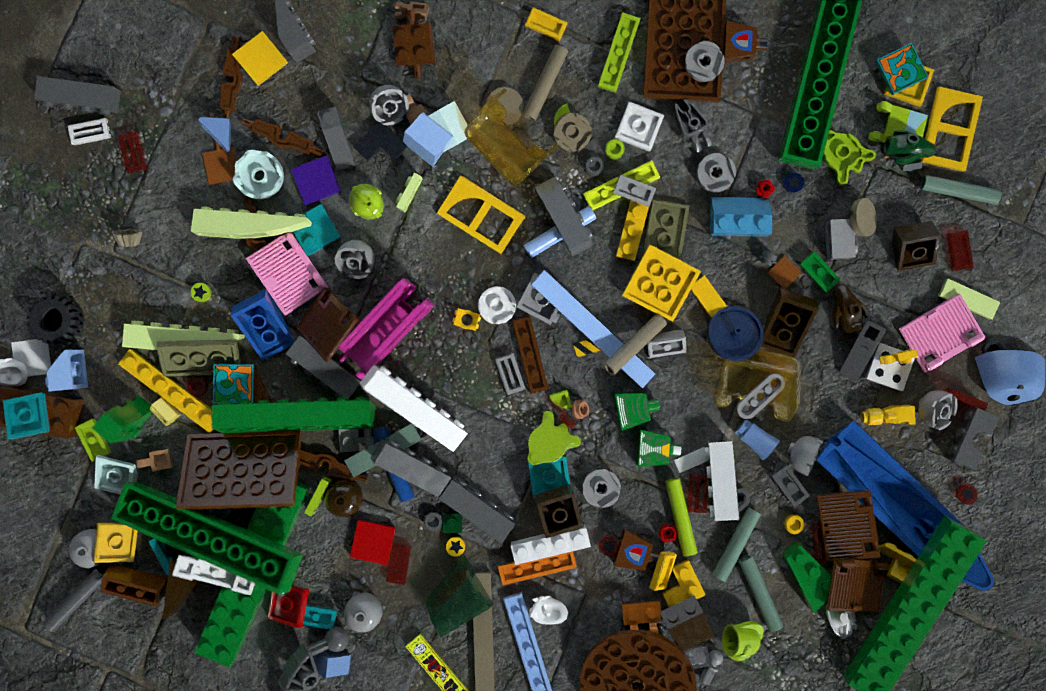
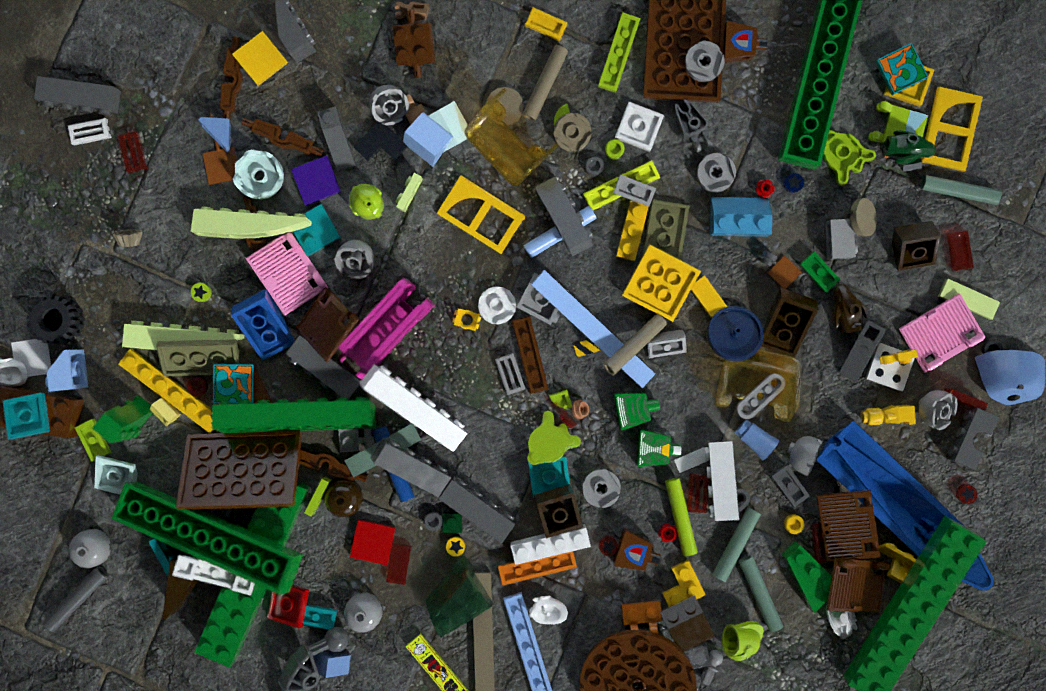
(114, 543): yellow tile -> none
(134, 585): reddish brown brick -> none
(158, 460): medium nougat plate -> none
(663, 570): yellow tile -> none

